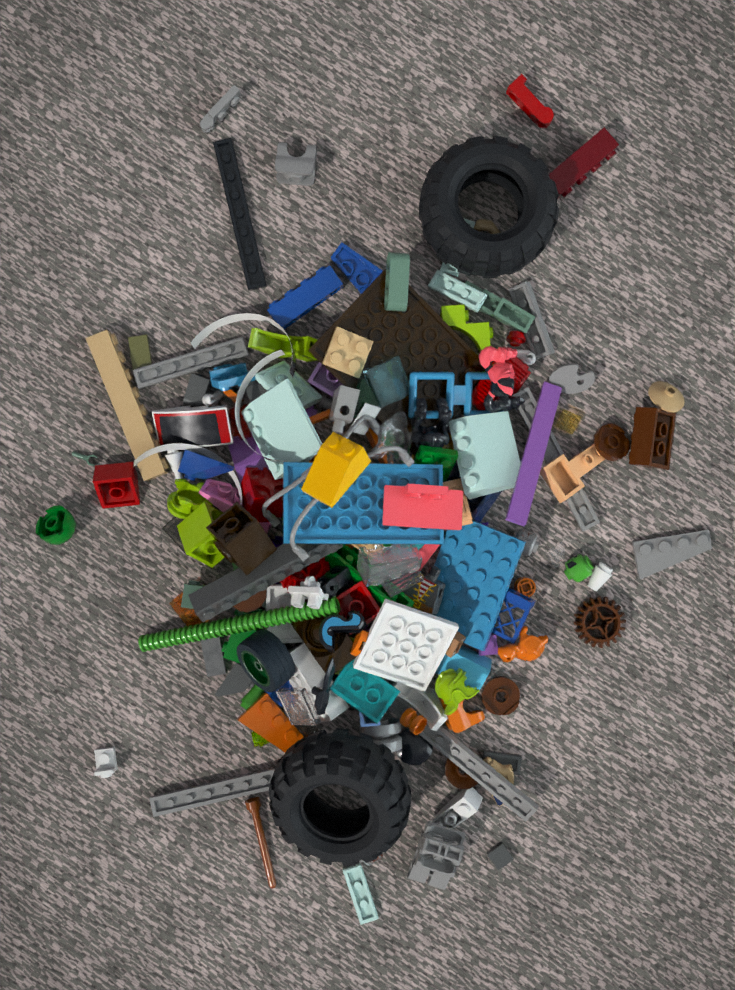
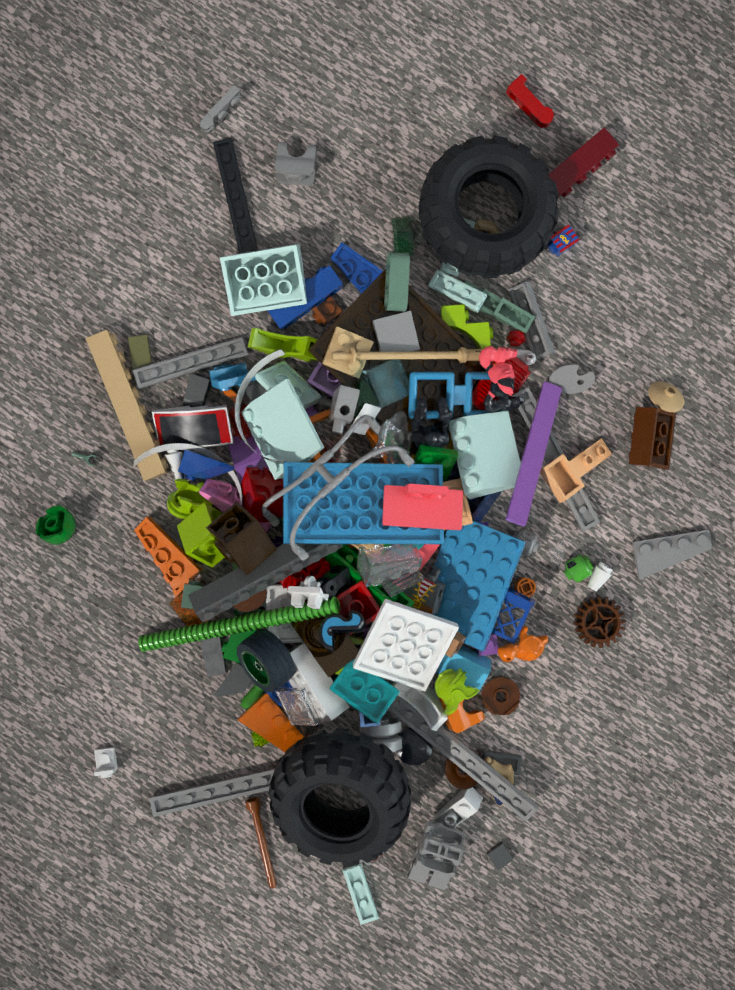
(116, 485): red slope -> none
(168, 555): none -> orange wing
(212, 399): white arm -> none
(240, 317): white sticker -> none
(264, 279): none -> light aqua slope
(322, 695): black piece -> none
(326, 311): none -> dark orange bracket
(335, 469): yellow slope -> none
(359, 638): orange tile -> none
(396, 333): none -> light grey tile
(402, 235): none -> clear green slope
(415, 722): orange wheel -> none
(462, 355): none -> tan bar
(562, 241): none -> brick
(567, 421): clear yellow tile -> none
(611, 442): reddish brown tile -> none

